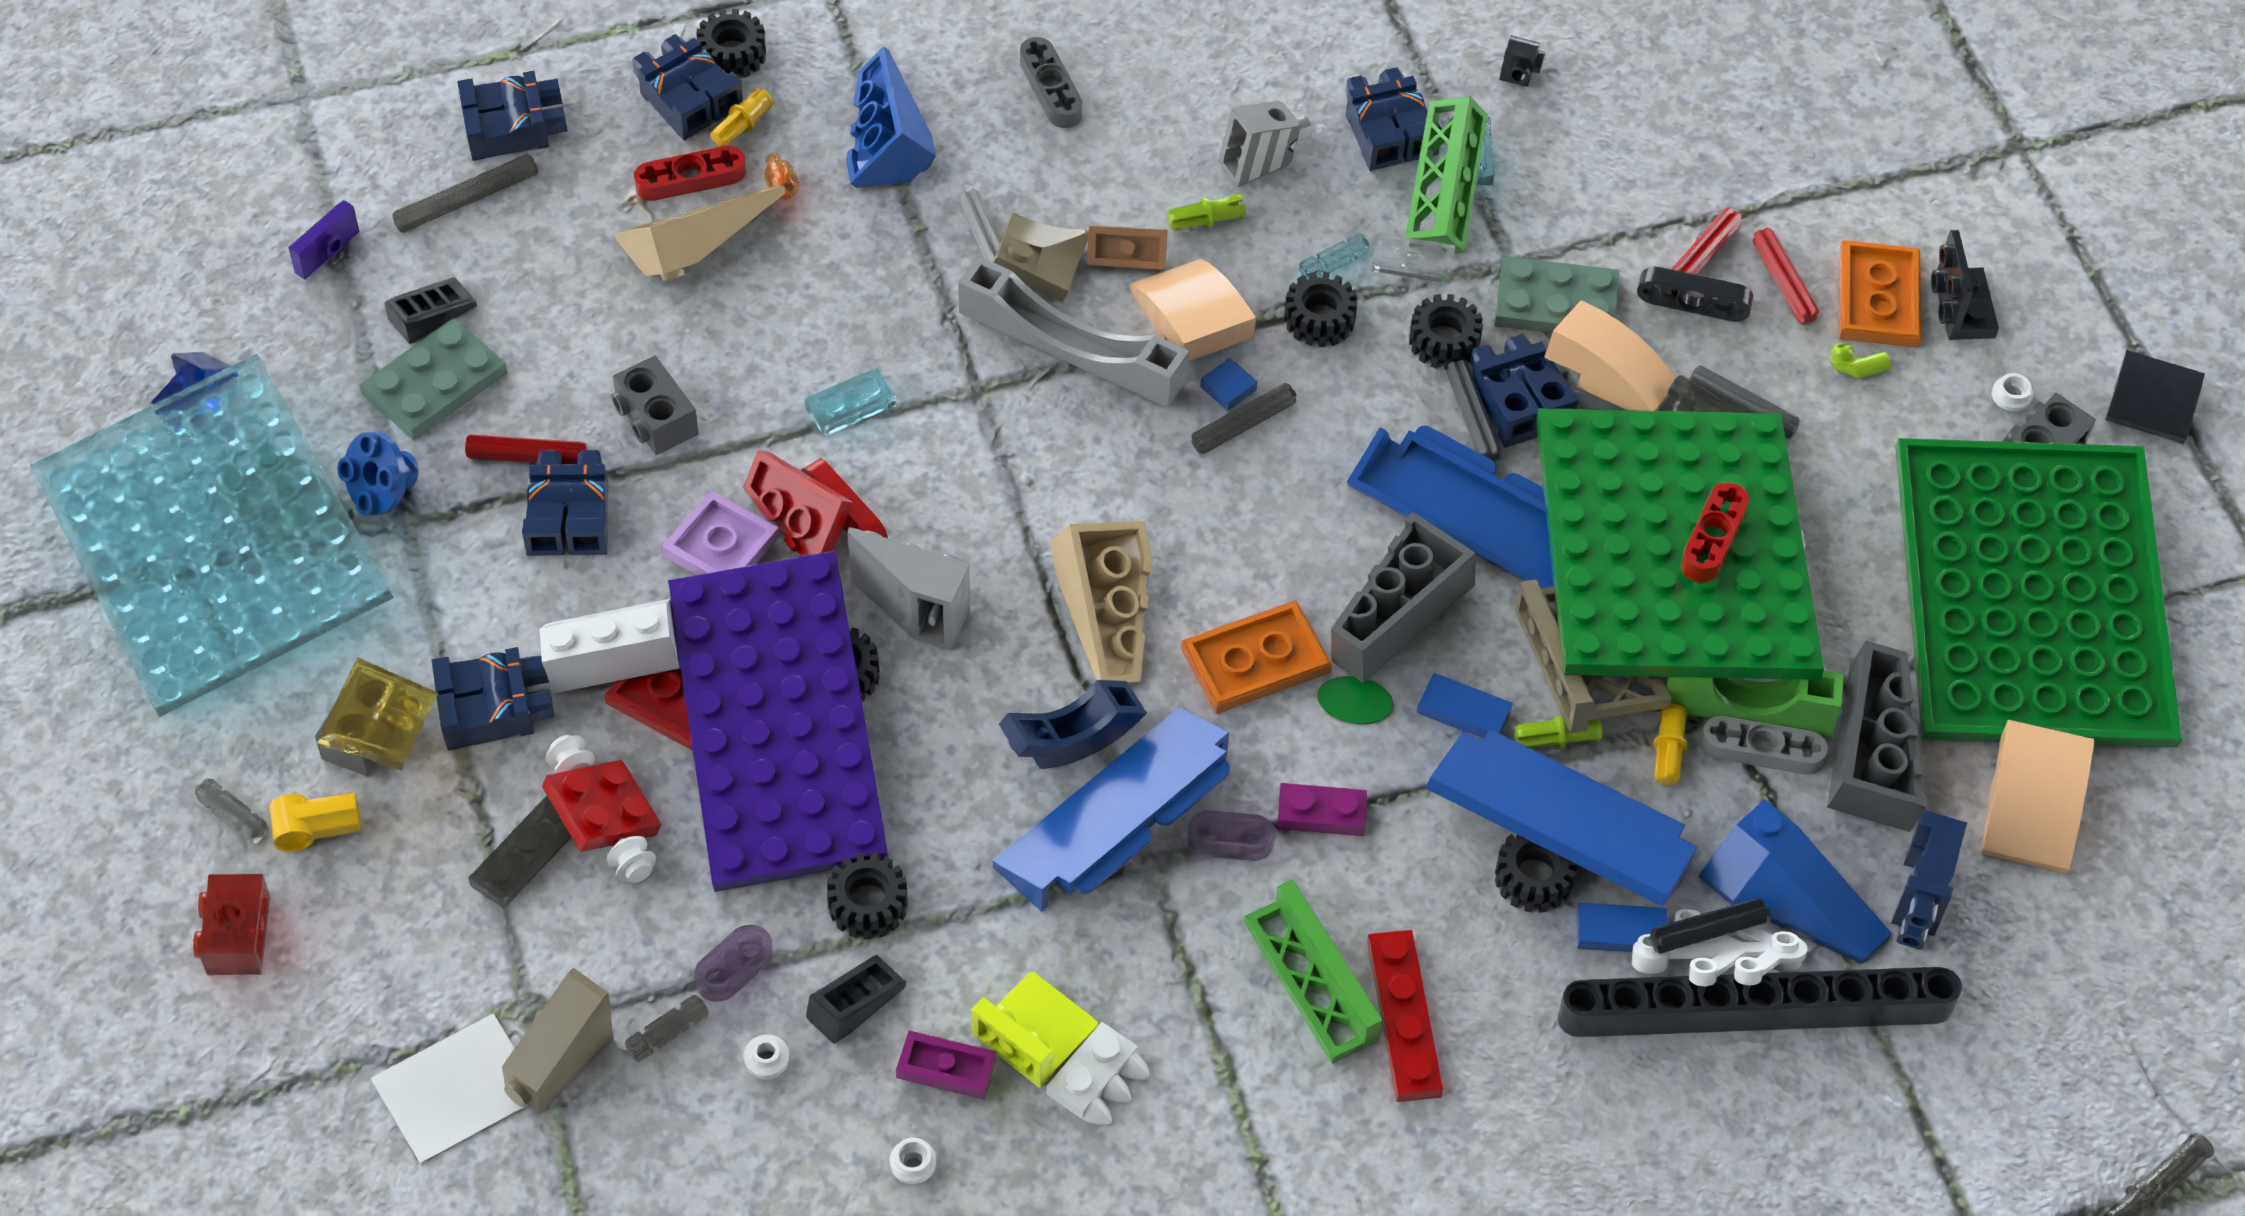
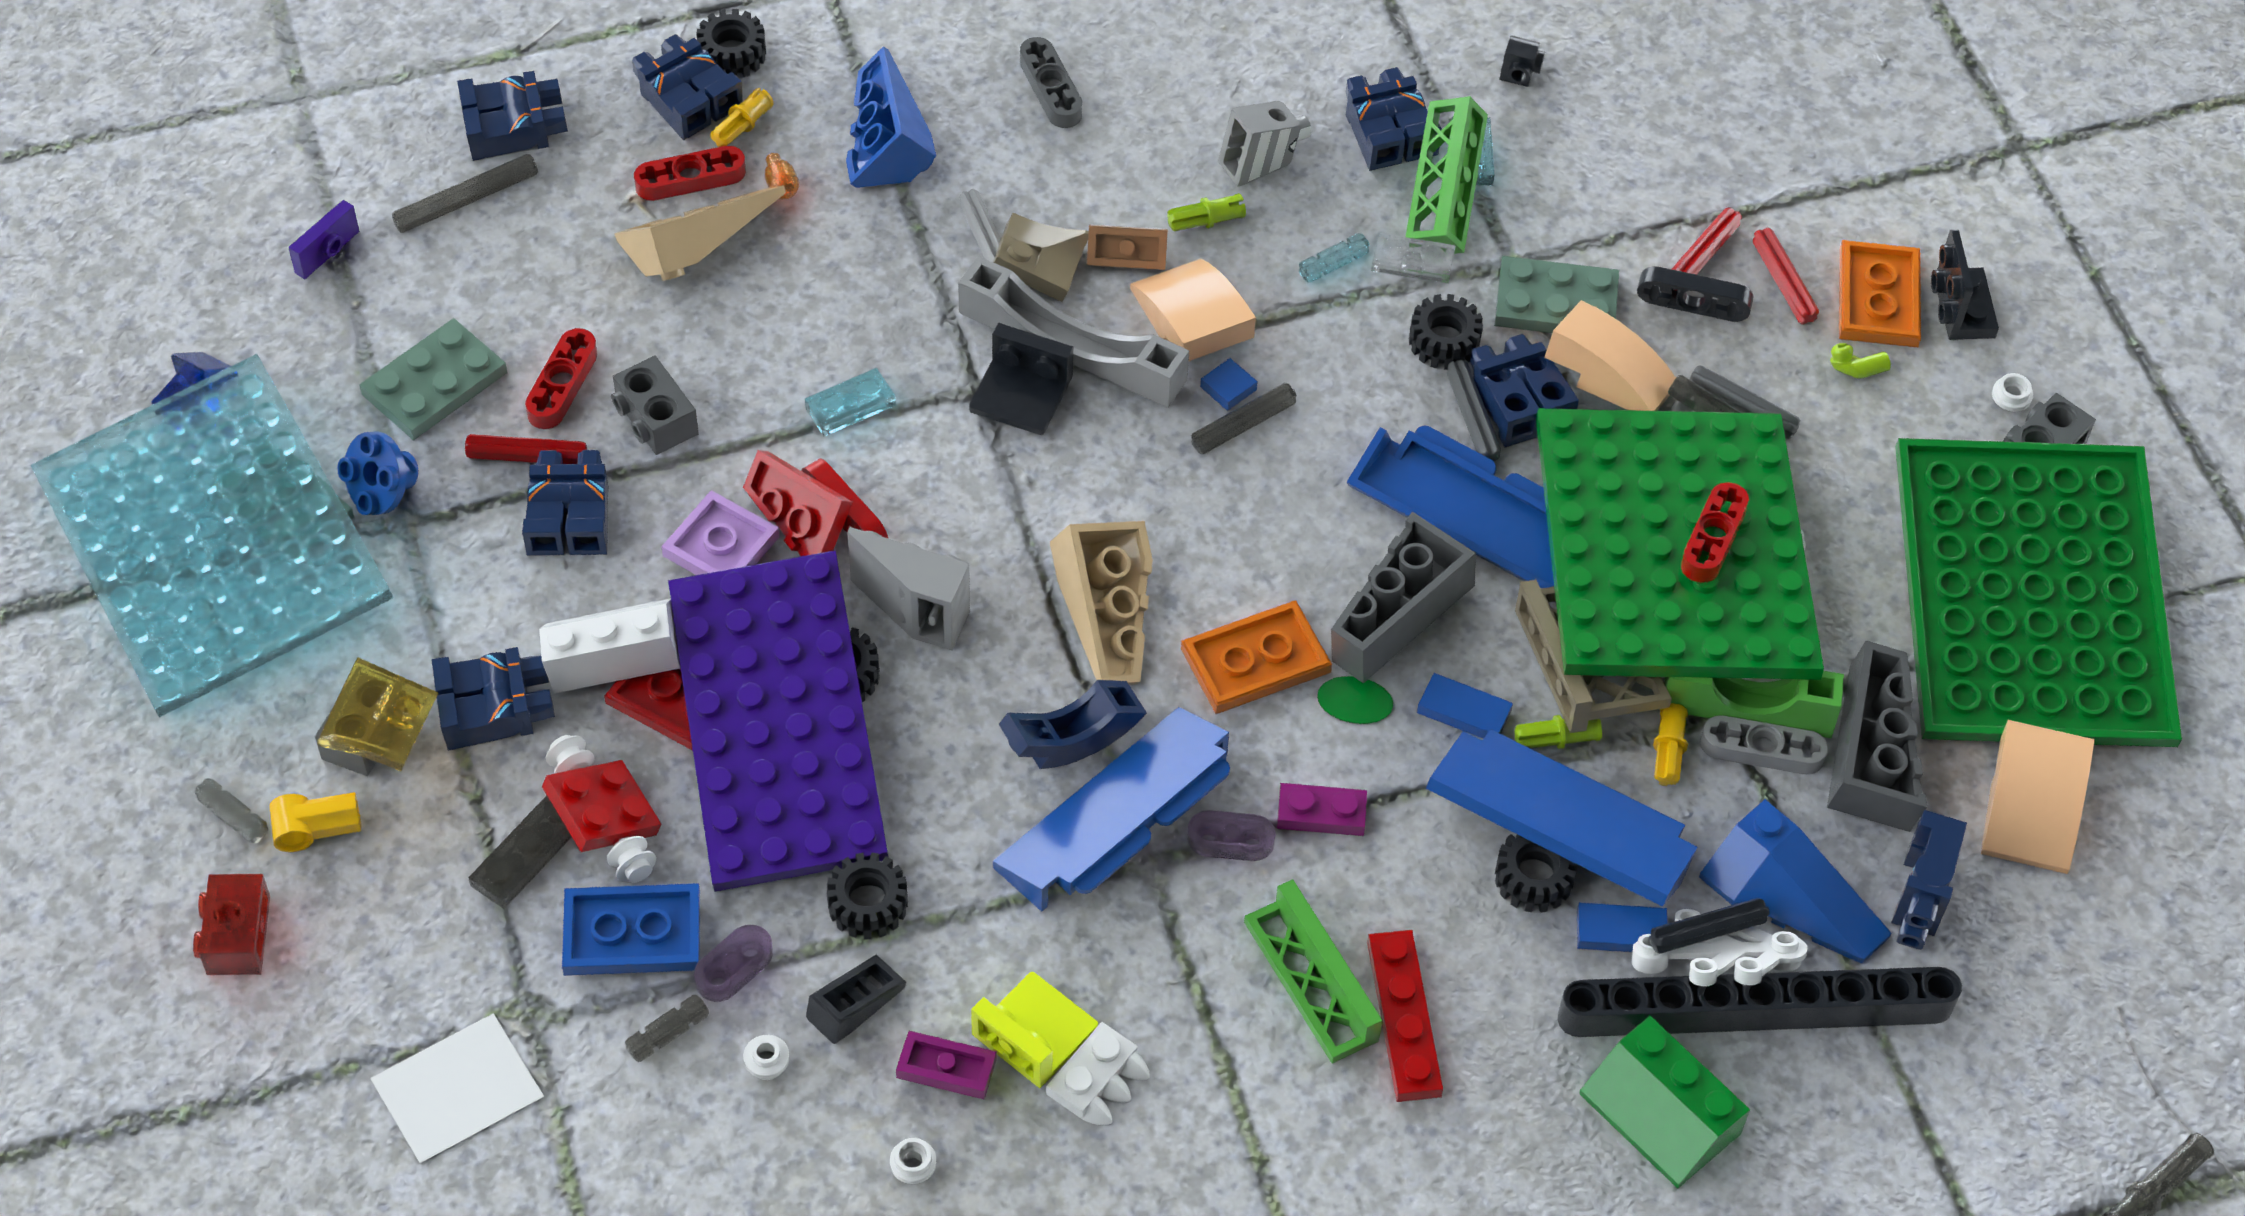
(423, 322): black slope -> none
(559, 1042): dark tan slope -> none
(561, 394): none -> red beam
(631, 929): none -> blue plate
(1023, 379): none -> black bracket
(1324, 292): black tyre -> none
(1665, 1102): none -> slope
(2155, 396): black slope -> none

